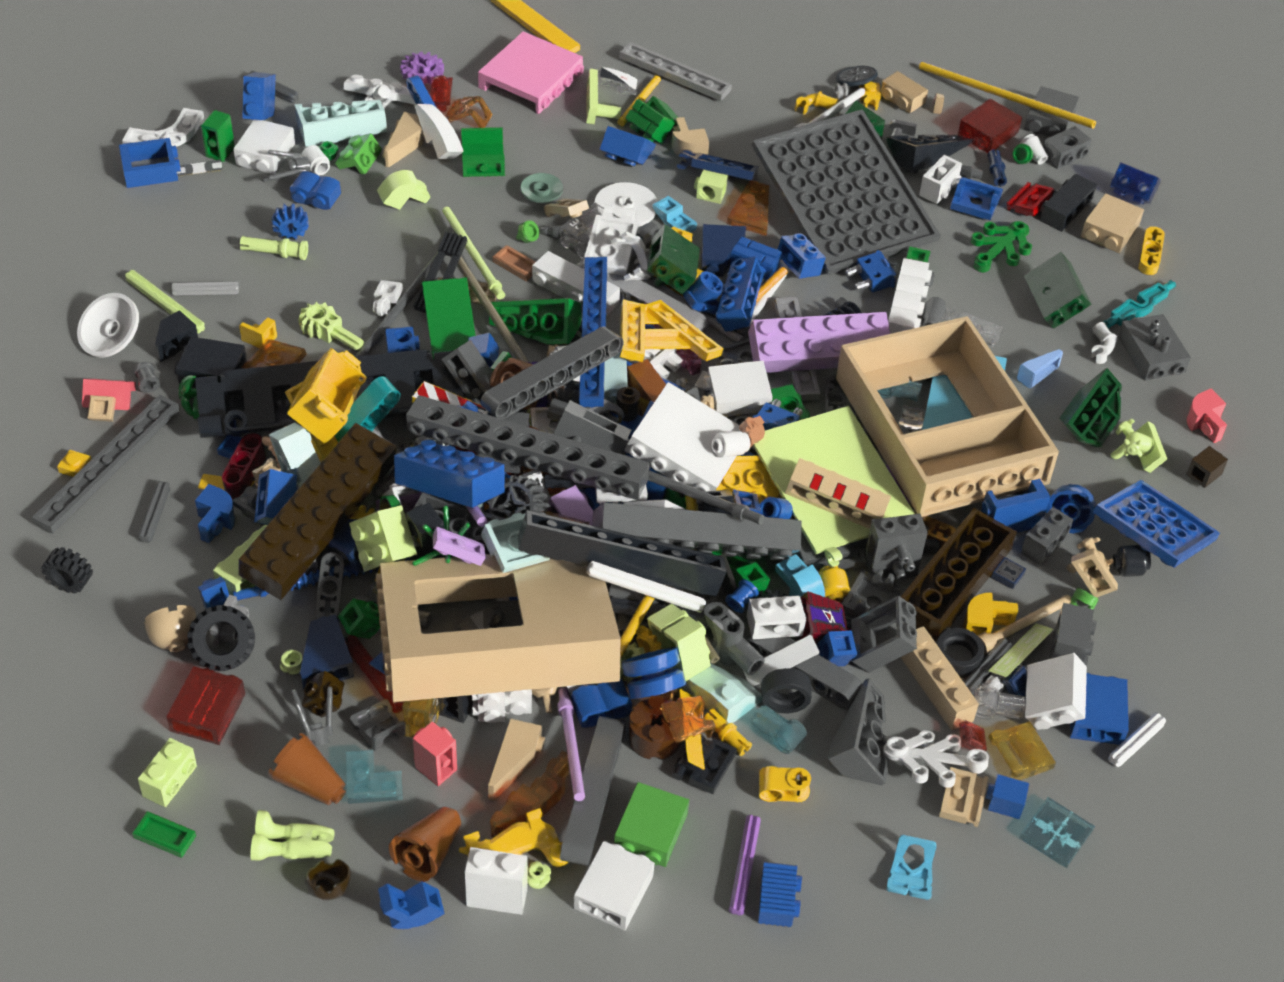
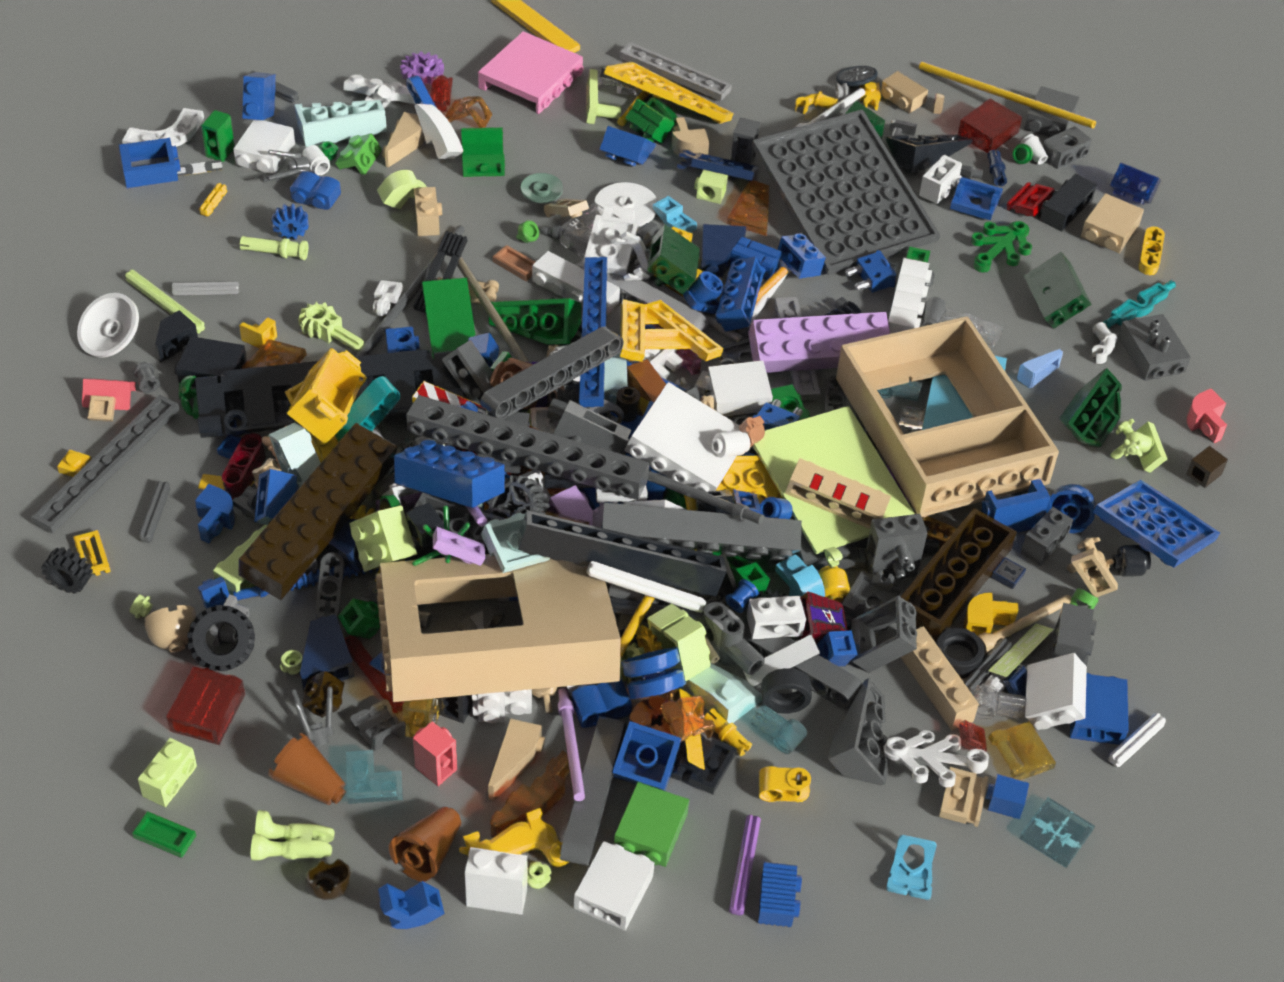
(96, 568): none -> yellow tile
(141, 606): none -> yellowish green plate
(213, 199): none -> yellow axle
(427, 211): none -> tan brick
(493, 284): yellowish green bar -> none
(646, 756): none -> blue slope
(665, 89): none -> yellow wing
(743, 136): none -> dark grey brick

